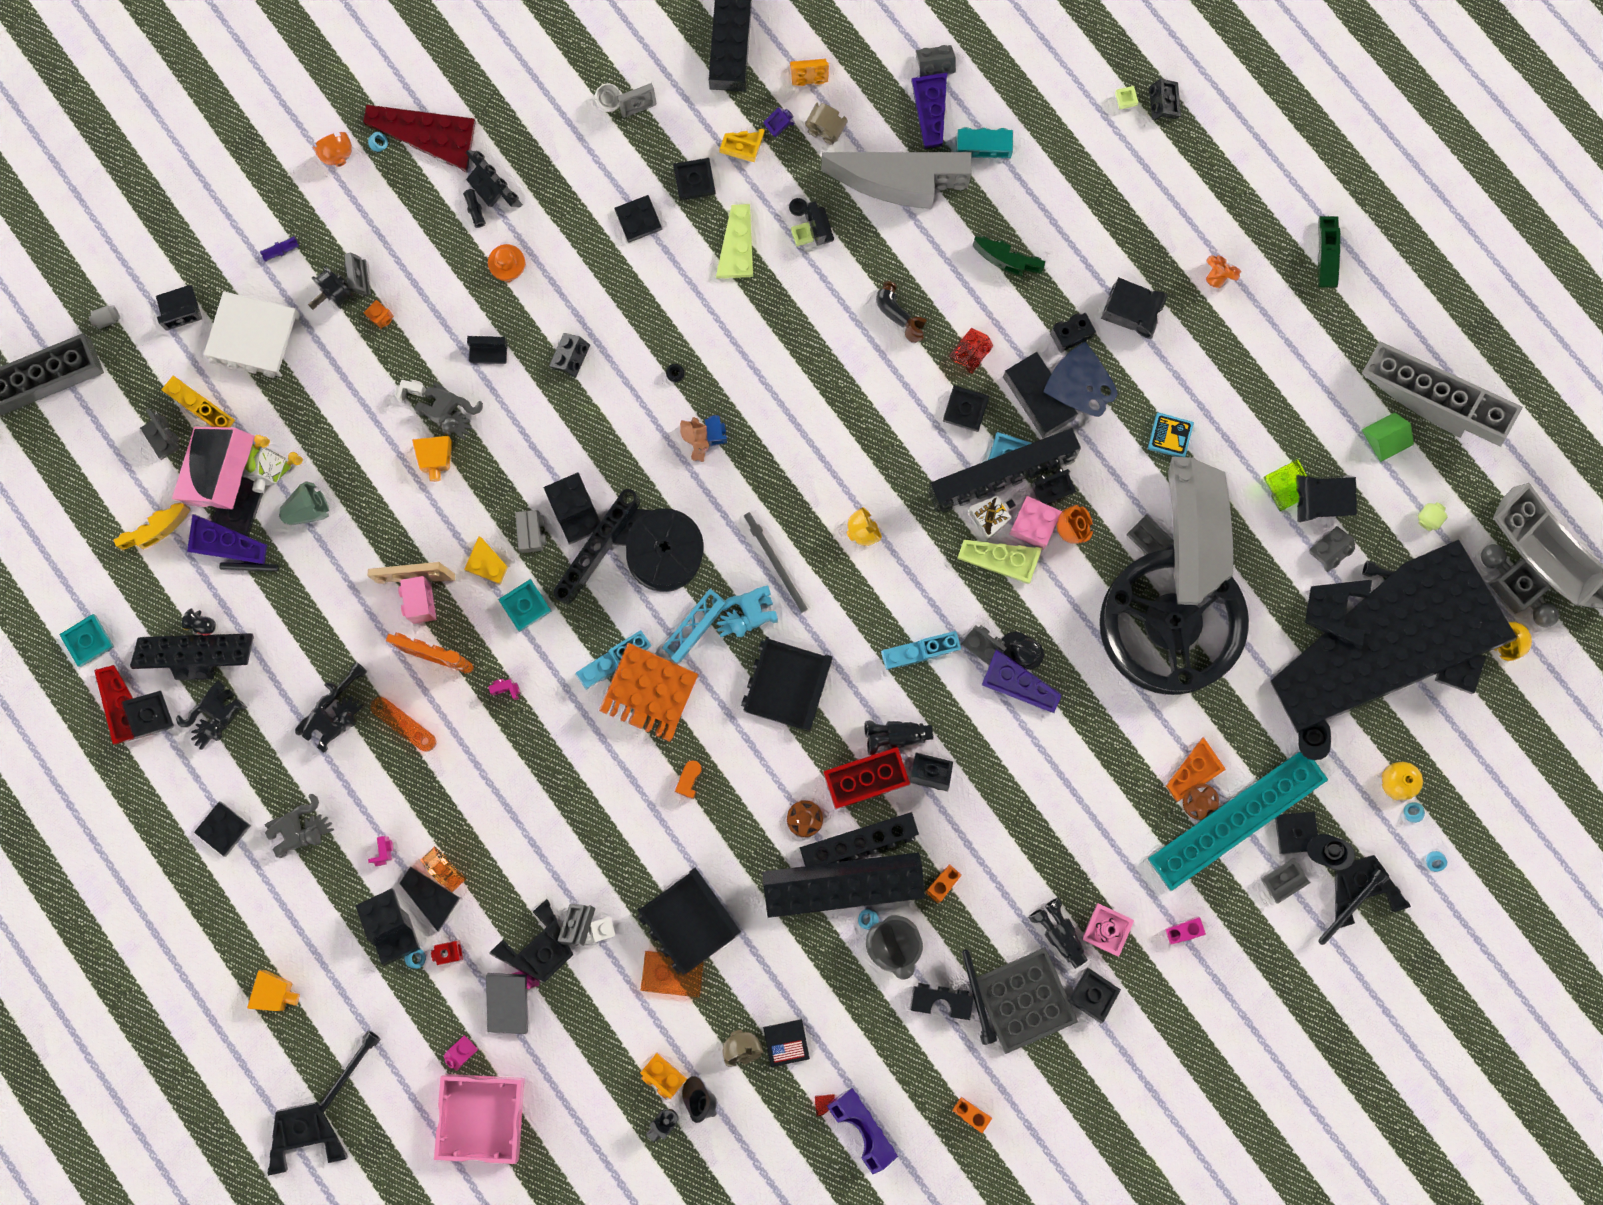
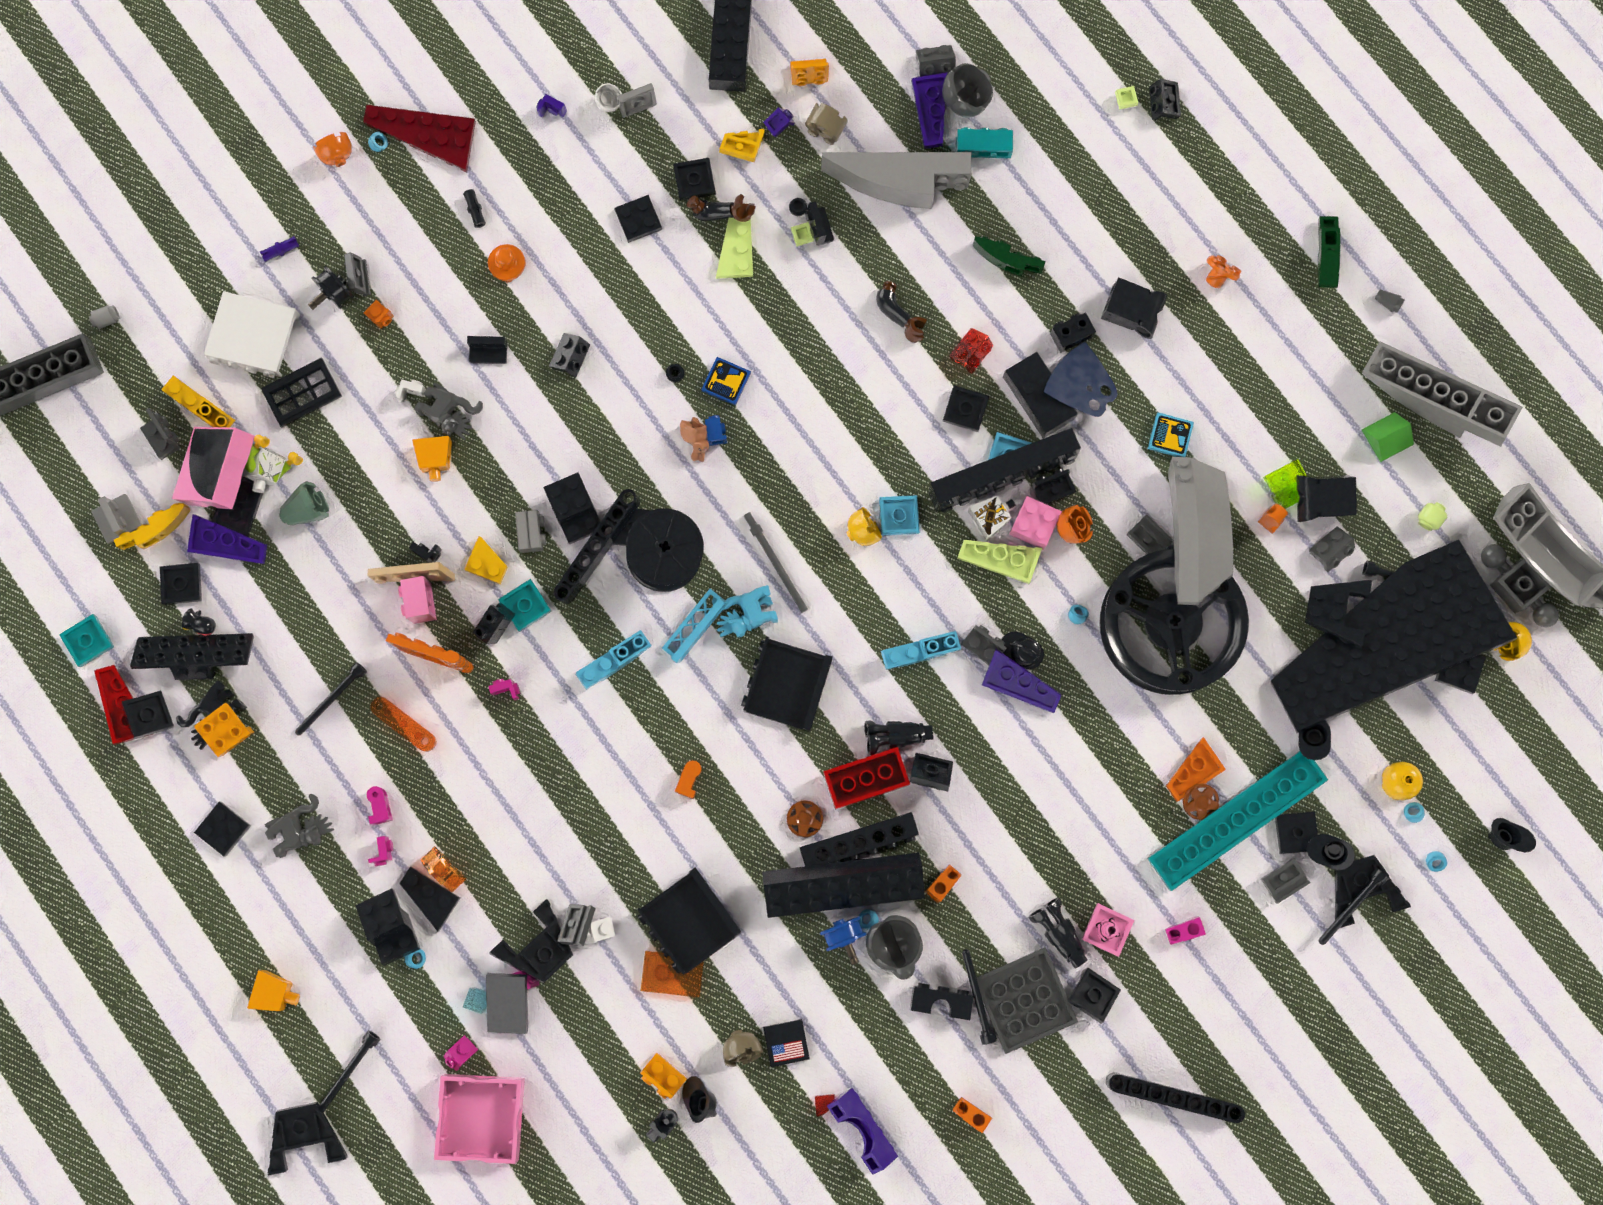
(115, 517): none -> light grey bracket
(178, 308): black bracket -> none
(180, 583): none -> black tile
(223, 730): none -> light orange bracket
(249, 566): black bar -> none
(301, 392): none -> black piece
(324, 723): black animal -> none
(380, 806): none -> dark pink leg
(422, 551): none -> black bracket
(454, 952): red brick -> none
(476, 1000): none -> clear light blue panel
(488, 183): black bracket -> none
(493, 623): none -> black hips
(552, 105): none -> dark purple bracket
(649, 688): orange hinge -> none
(714, 211): none -> piece
(726, 381): none -> tile
(843, 935): none -> blue wheel
(899, 515): none -> medium azure tile
(967, 90): none -> dark grey piece
(1076, 618): none -> medium azure piece
(1183, 1102): none -> black beam
(1273, 518): none -> orange leg
(1390, 300): none -> dark grey cone
(1508, 836): none -> black piece

